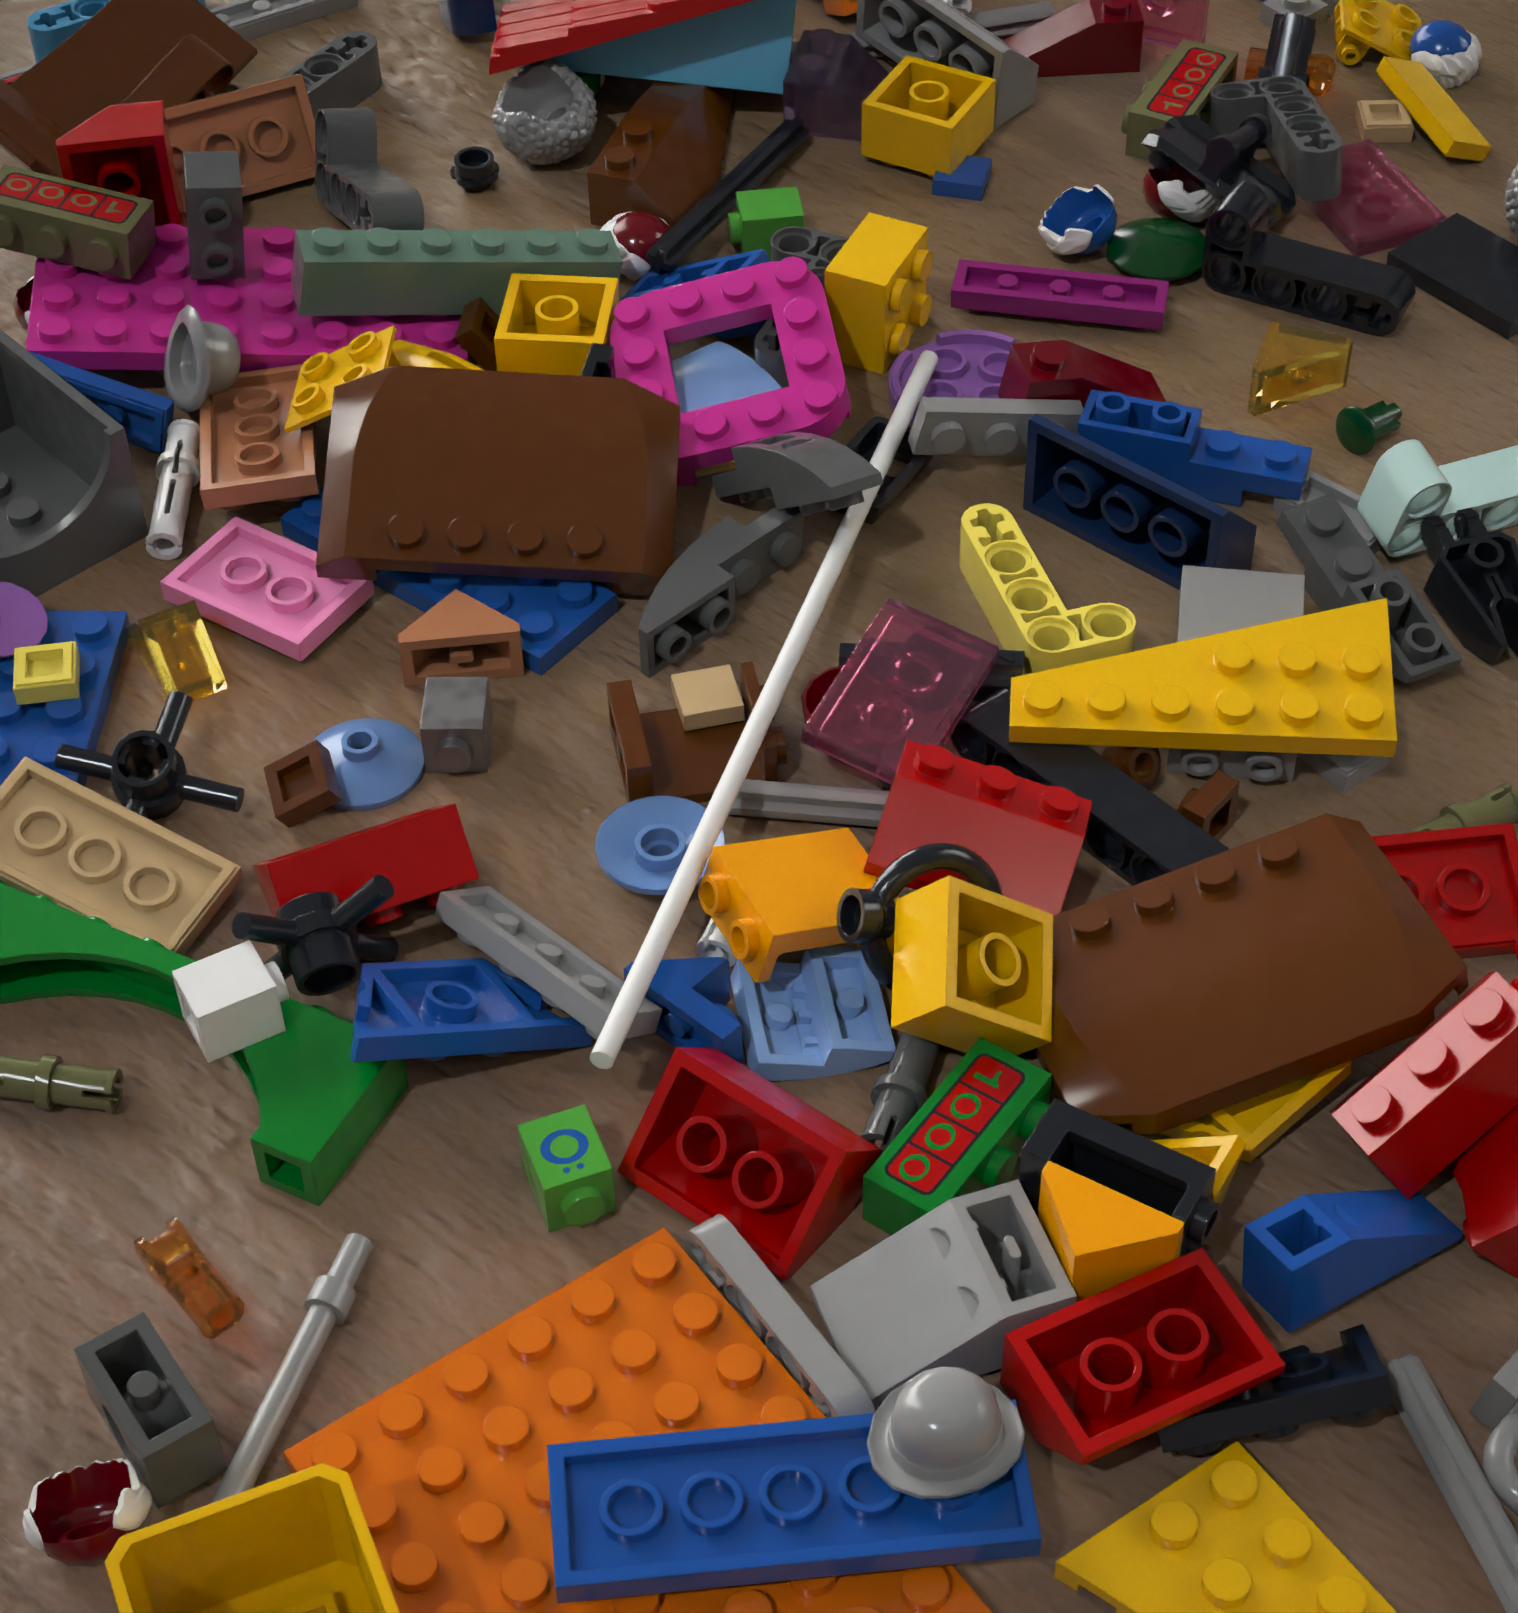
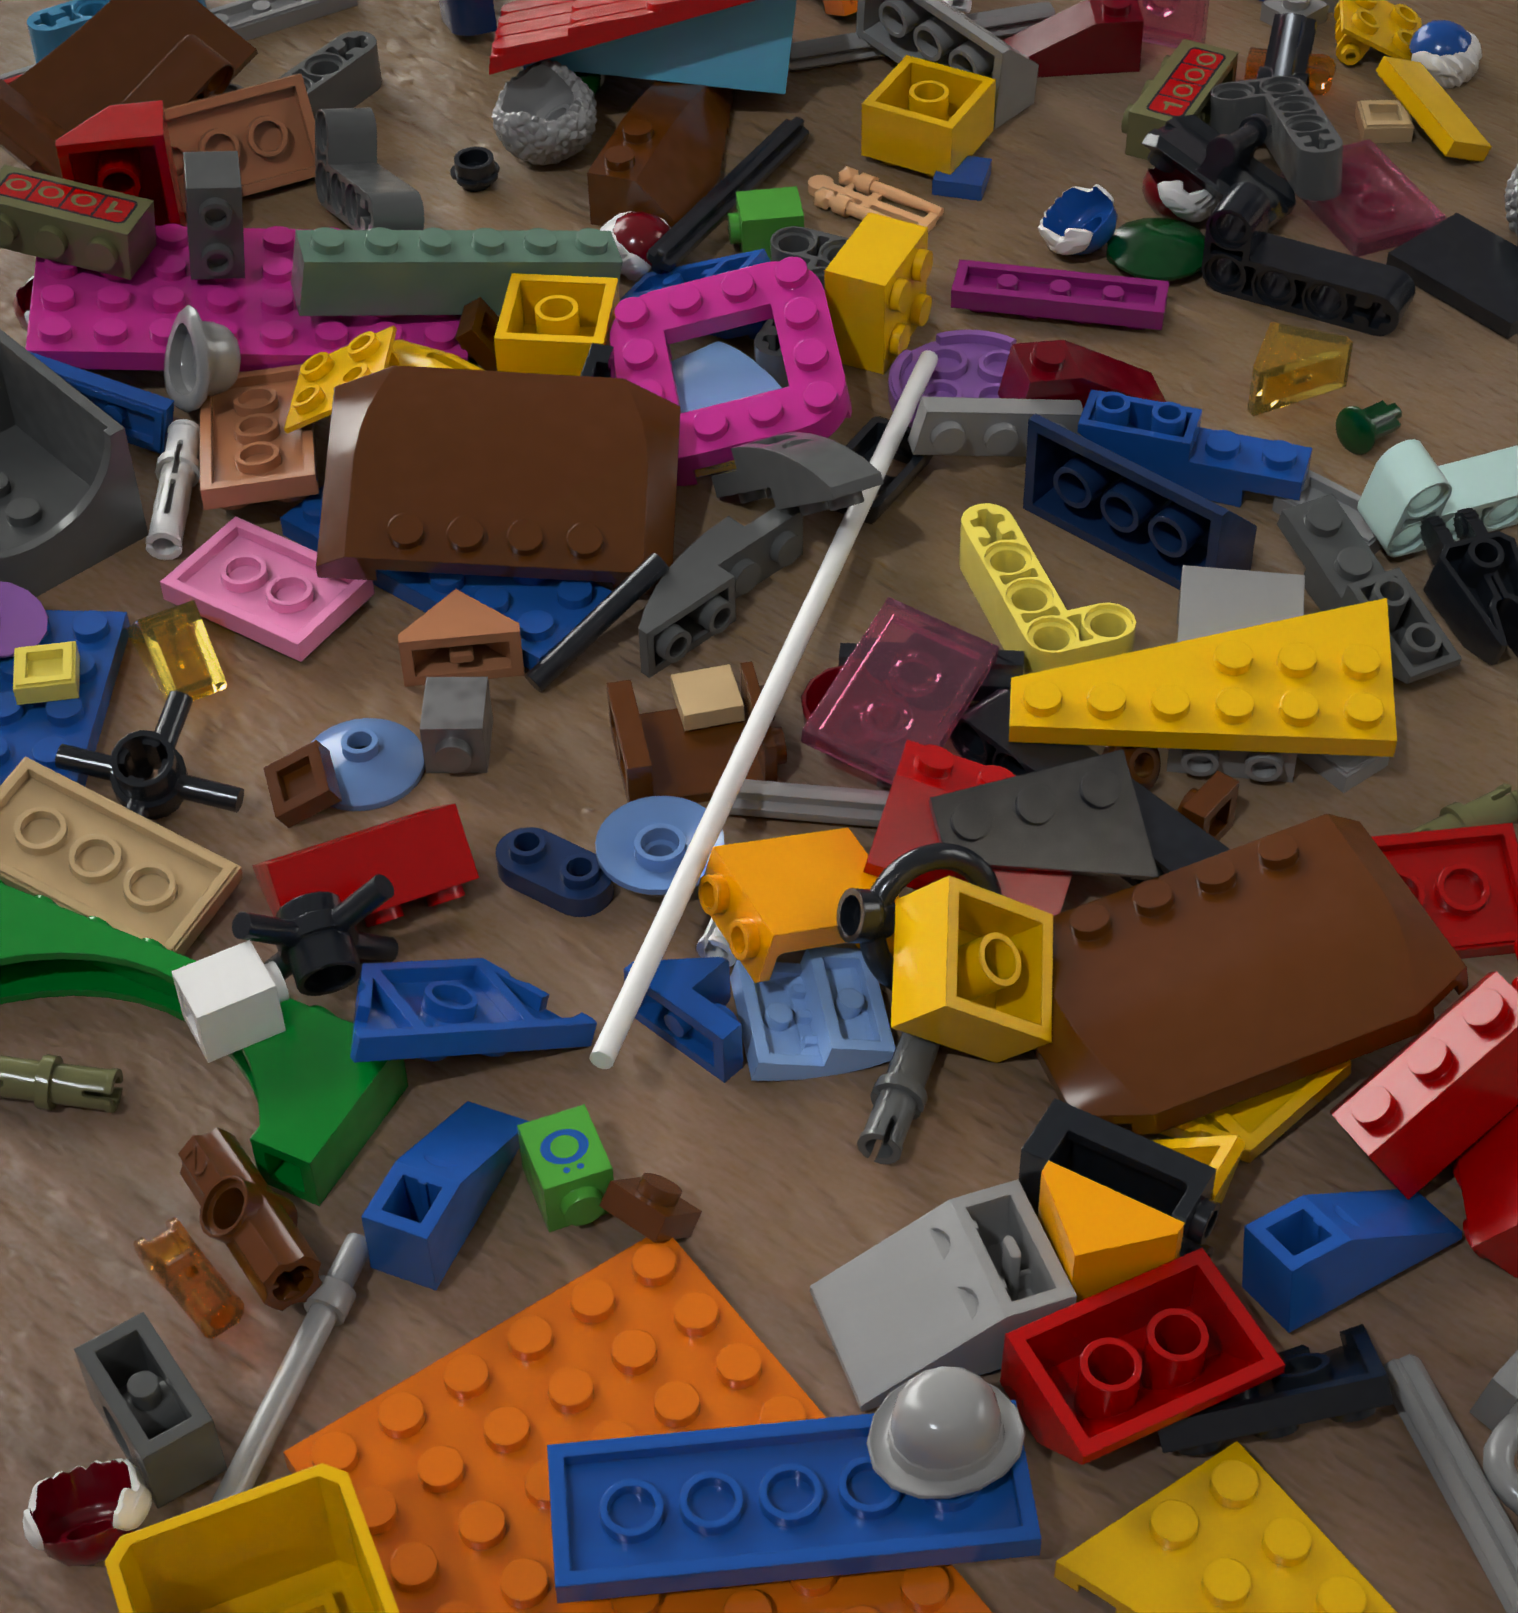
(250, 1219): none -> reddish brown piece
(438, 1194): none -> blue slope
(539, 958): light grey plate -> none
(547, 871): none -> dark blue plate
(596, 622): none -> black bar
(651, 1207): none -> reddish brown plate
(747, 1151): red slope -> none
(775, 1318): light grey beam -> none
(829, 83): slope -> none
(847, 202): none -> light nougat piece
(959, 1137): green brick -> none
(1053, 819): none -> black wing

